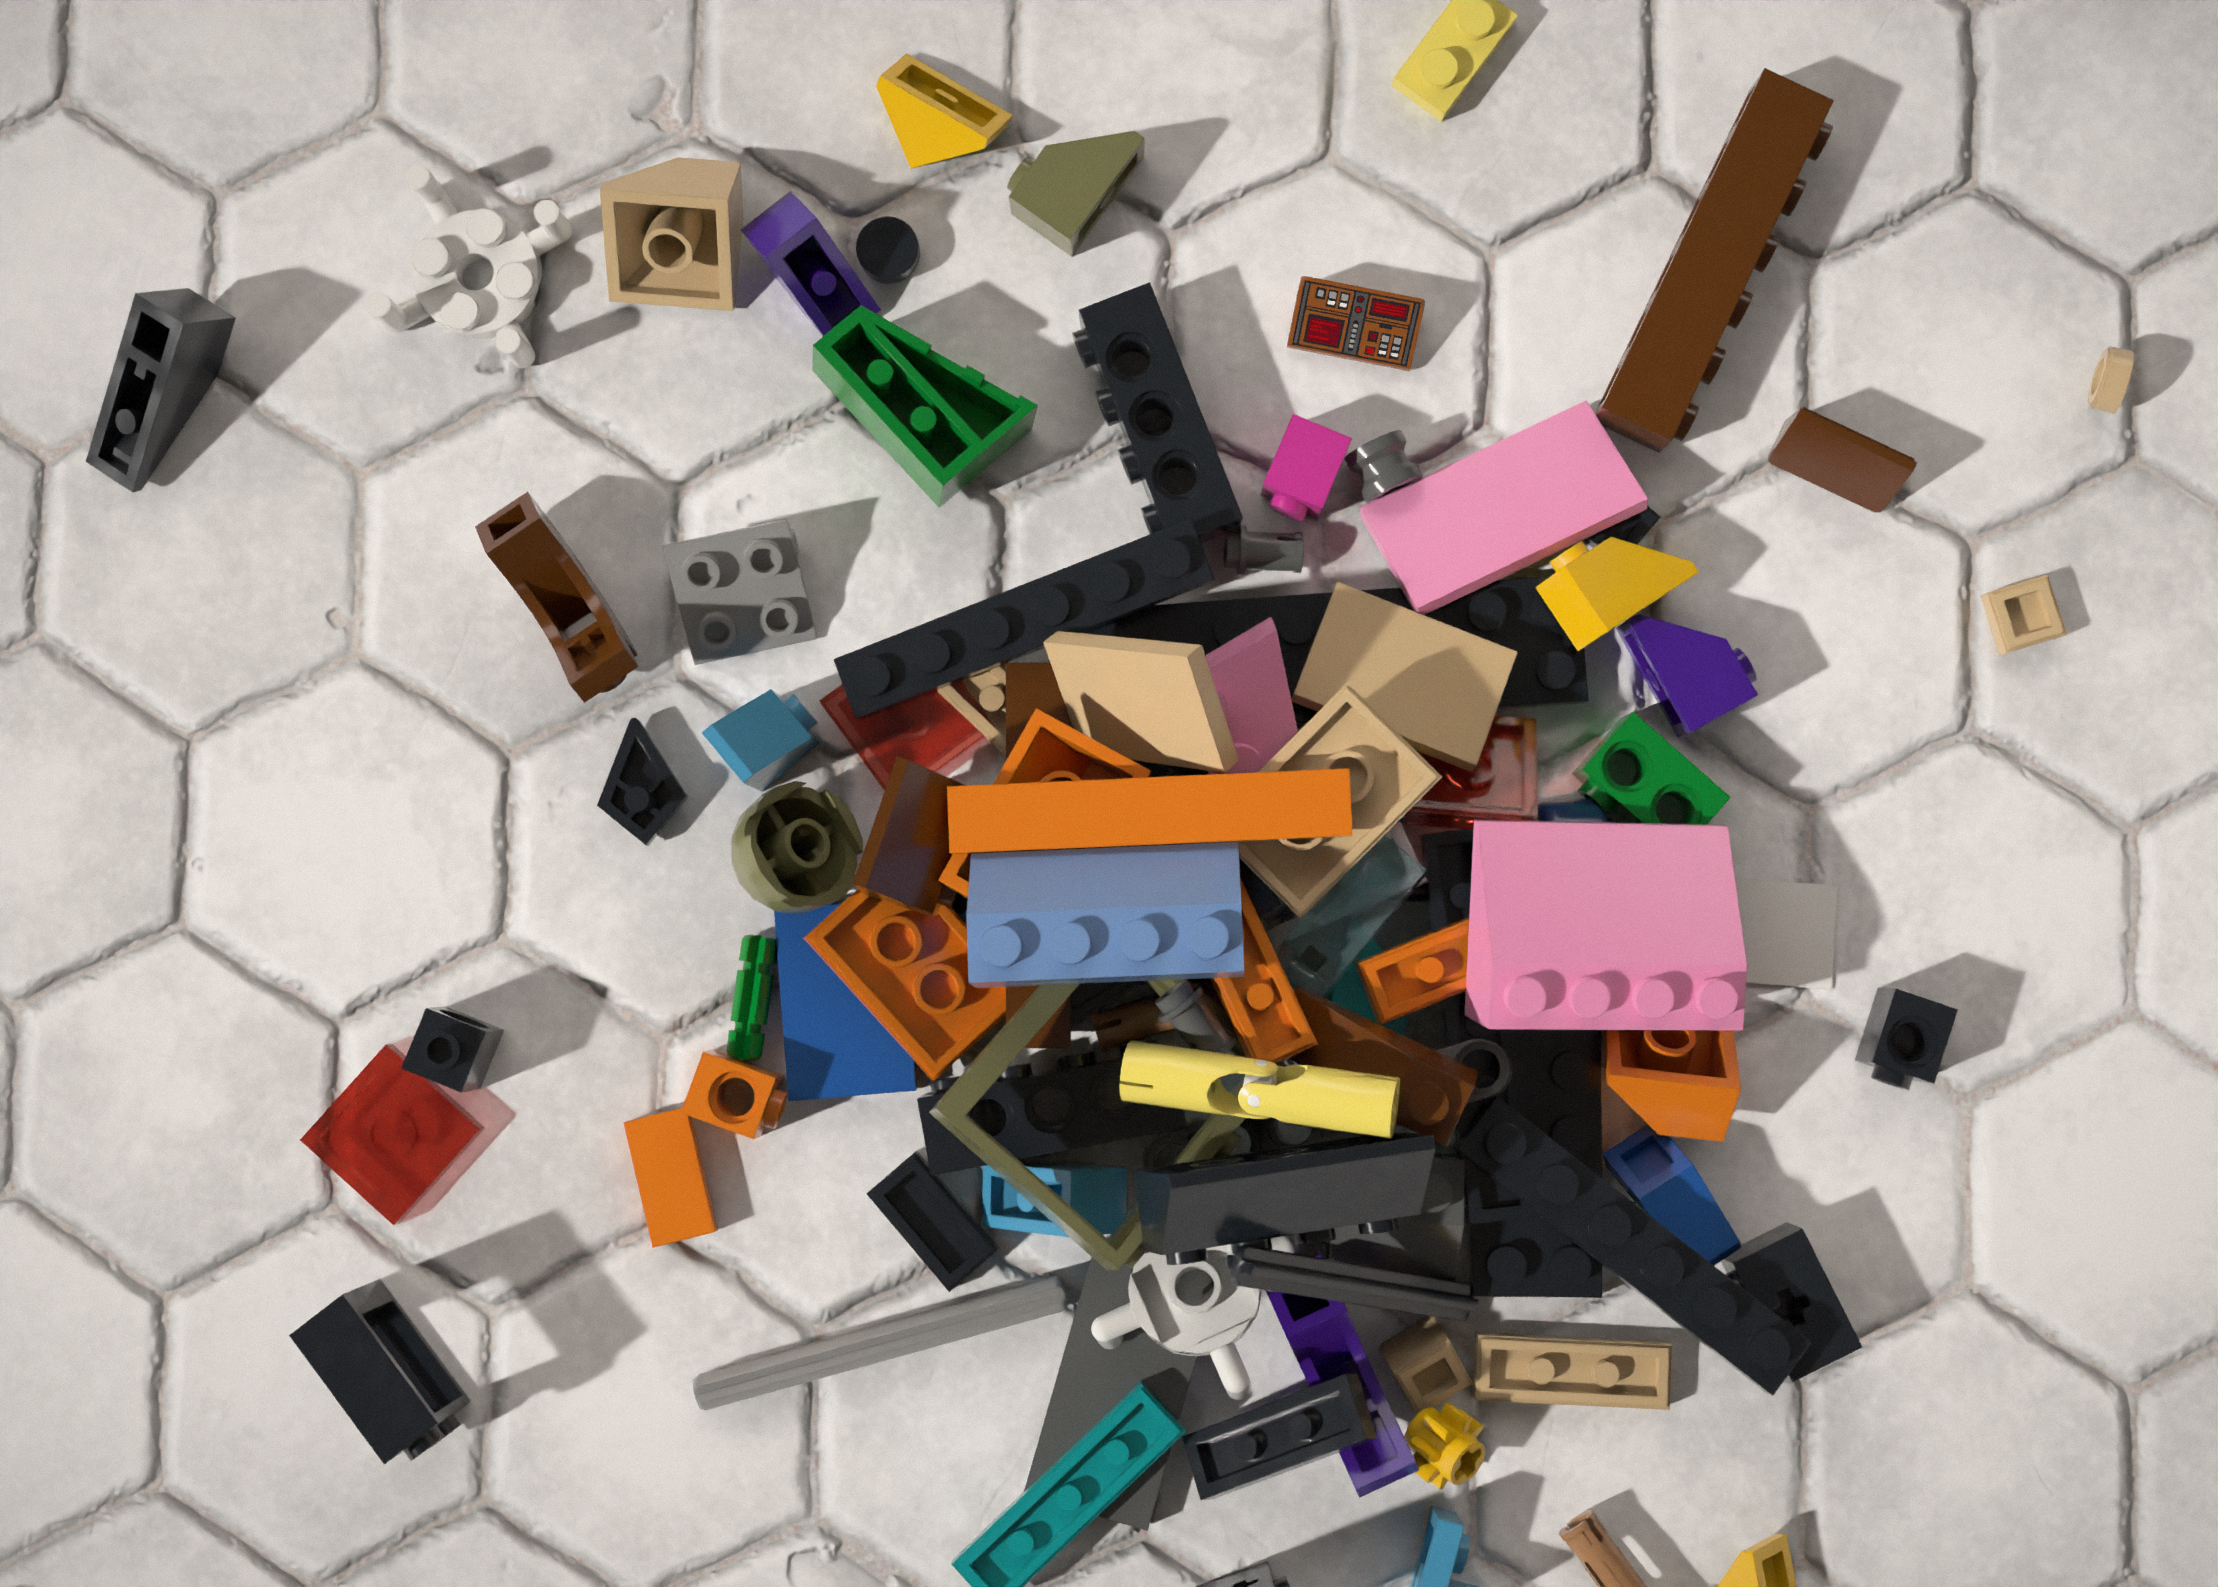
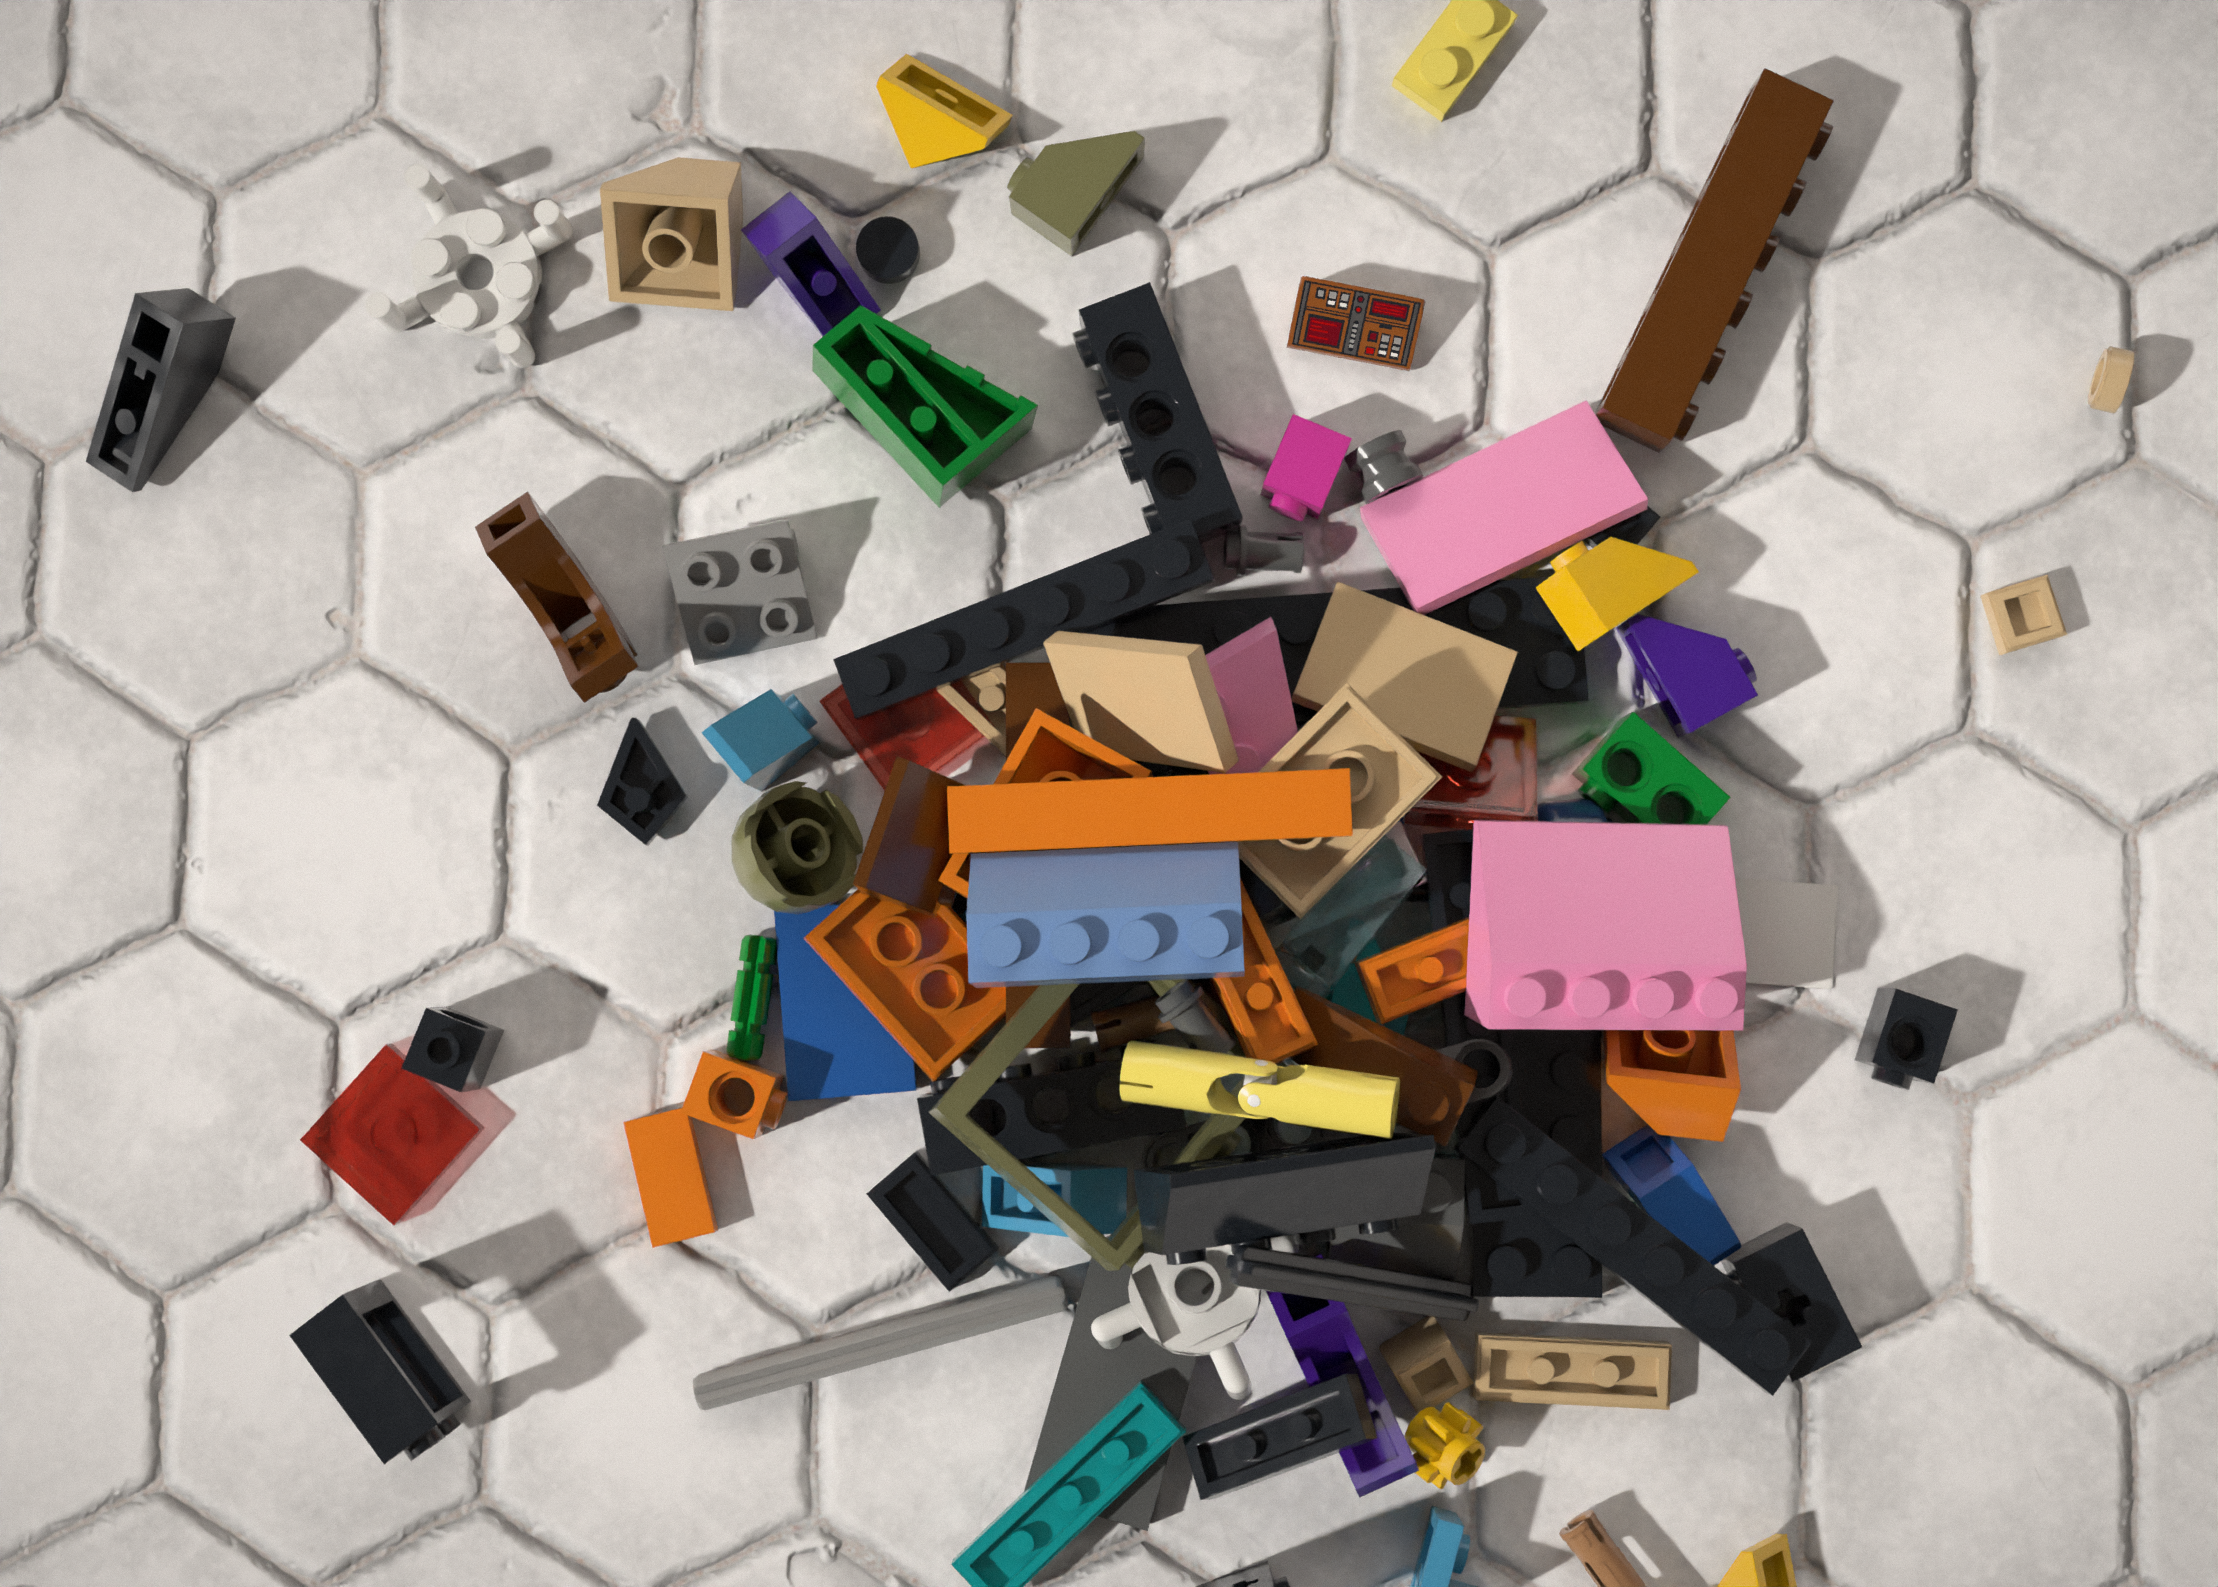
(1840, 460): reddish brown slope -> none

